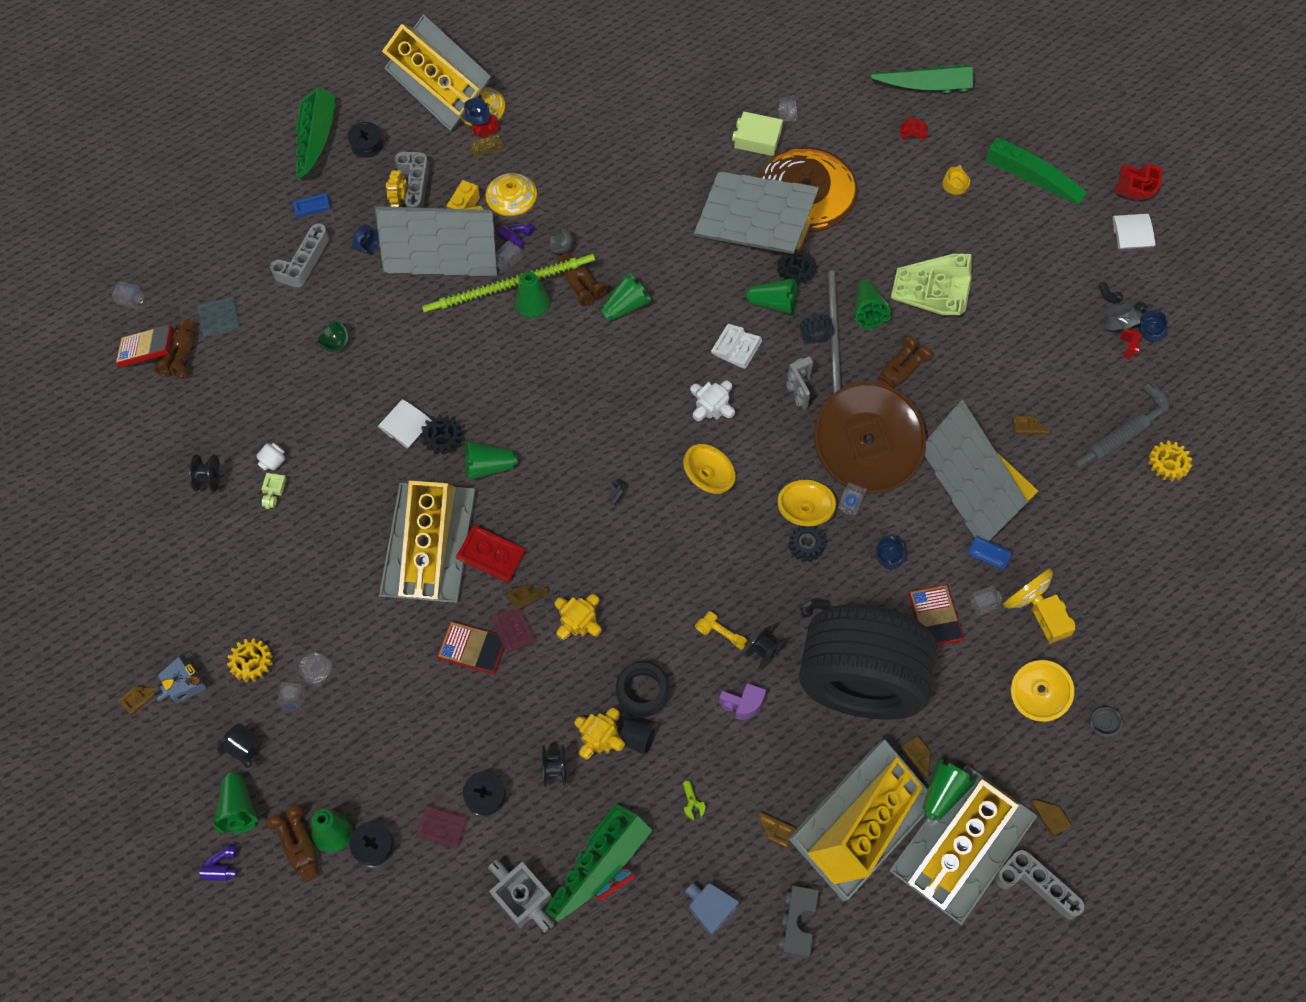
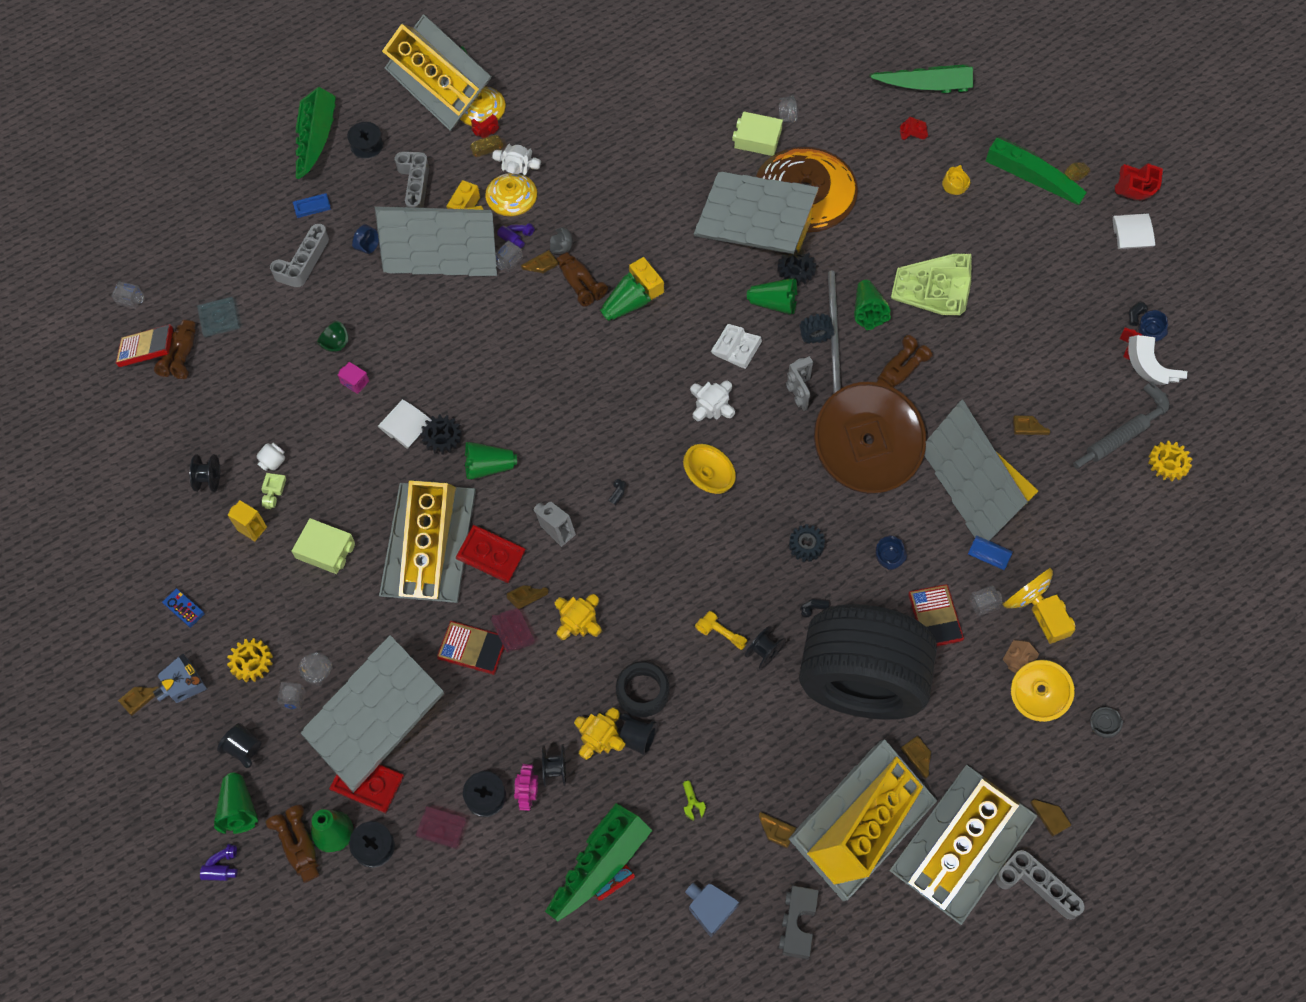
(183, 608): none -> tile
(247, 520): none -> yellow brick
(323, 546): none -> yellowish green brick
(353, 377): none -> dark pink brick
(372, 713): none -> light grey piece
(375, 791): none -> red tile
(396, 188): yellow gear -> none
(443, 302): lime hose -> none
(476, 111): dark blue hair -> none
(516, 159): none -> white piece
(522, 881): light grey brick -> none
(526, 787): none -> dark pink gear
(531, 296): green cone -> none
(541, 263): none -> pearl gold tile
(555, 522): none -> light grey torso
(647, 277): none -> yellow brick
(746, 706): medium lavender brick -> none
(806, 503): yellow dish -> none
(852, 499): clear brick -> none
(945, 789): green cone -> none
(1019, 655): none -> medium nougat brick
(1077, 171): none -> clear yellow beam
(1114, 298): black arm -> none
(1122, 317): dark grey piece -> none
(1145, 364): none -> white arch

